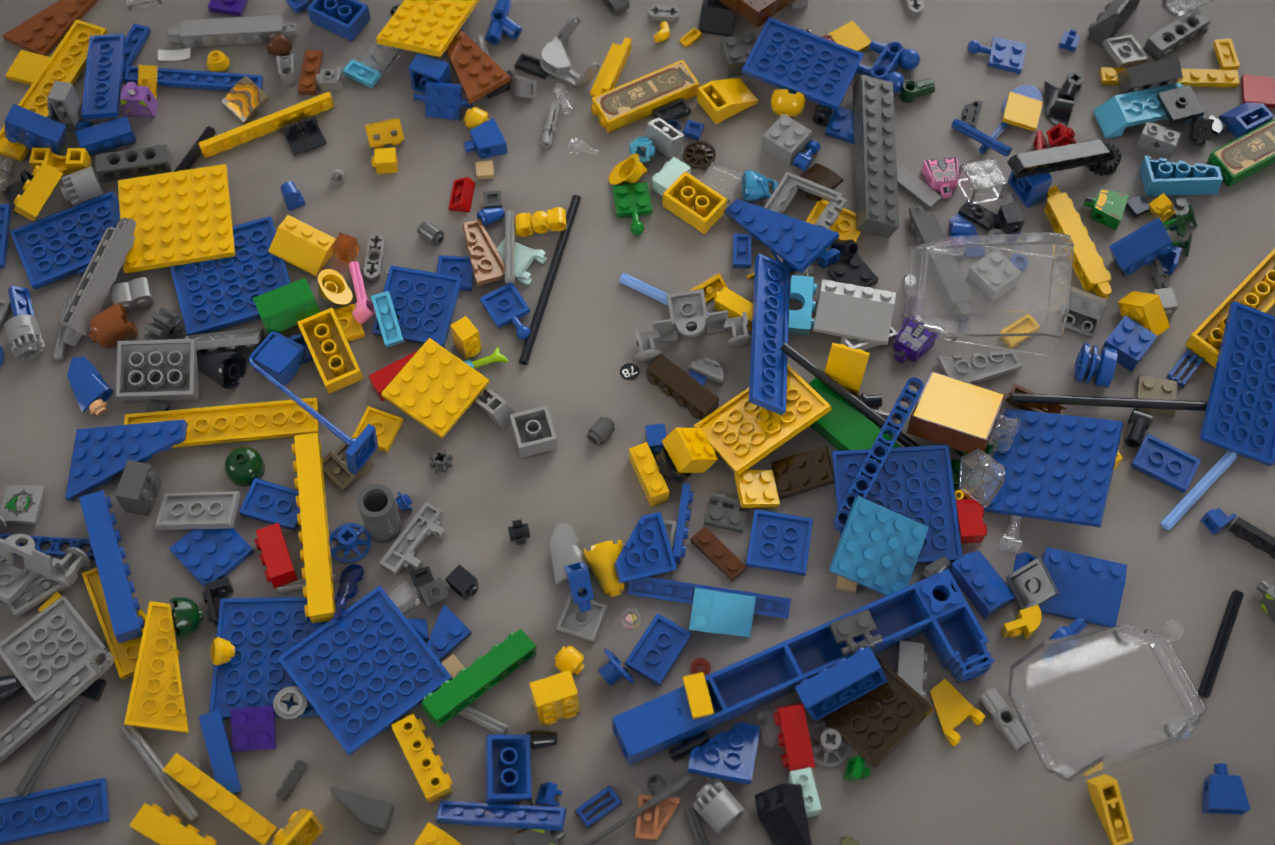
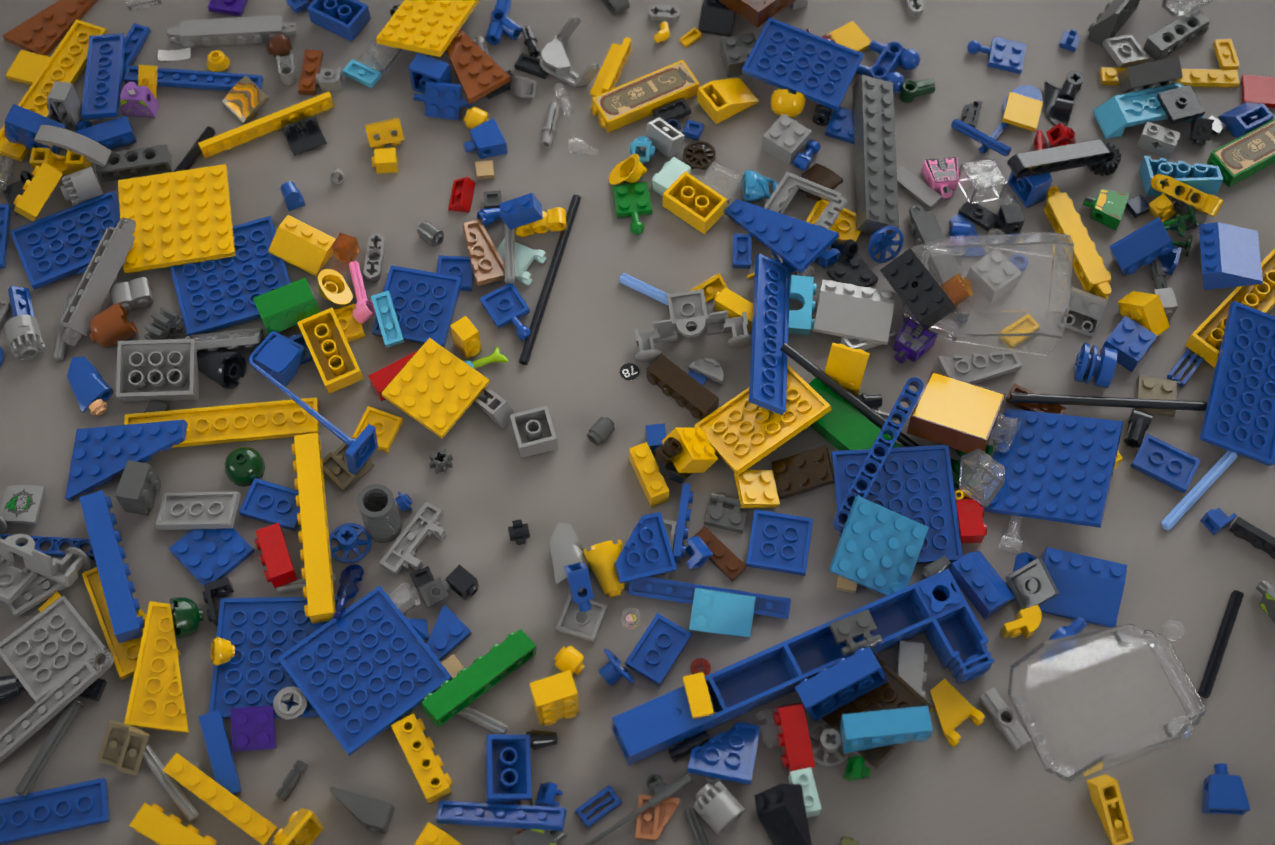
(73, 142): none -> light grey slope
(123, 747): none -> dark tan slope
(521, 211): none -> blue brick
(530, 41): none -> black axle
(666, 452): none -> dark brown wheel
(698, 552): none -> blue panel
(883, 243): none -> blue wheel
(884, 728): none -> dark azure wedge
(918, 289): none -> black brick
(957, 289): none -> clear orange brick
(1204, 202): none -> yellow piece
(1229, 256): none -> slope

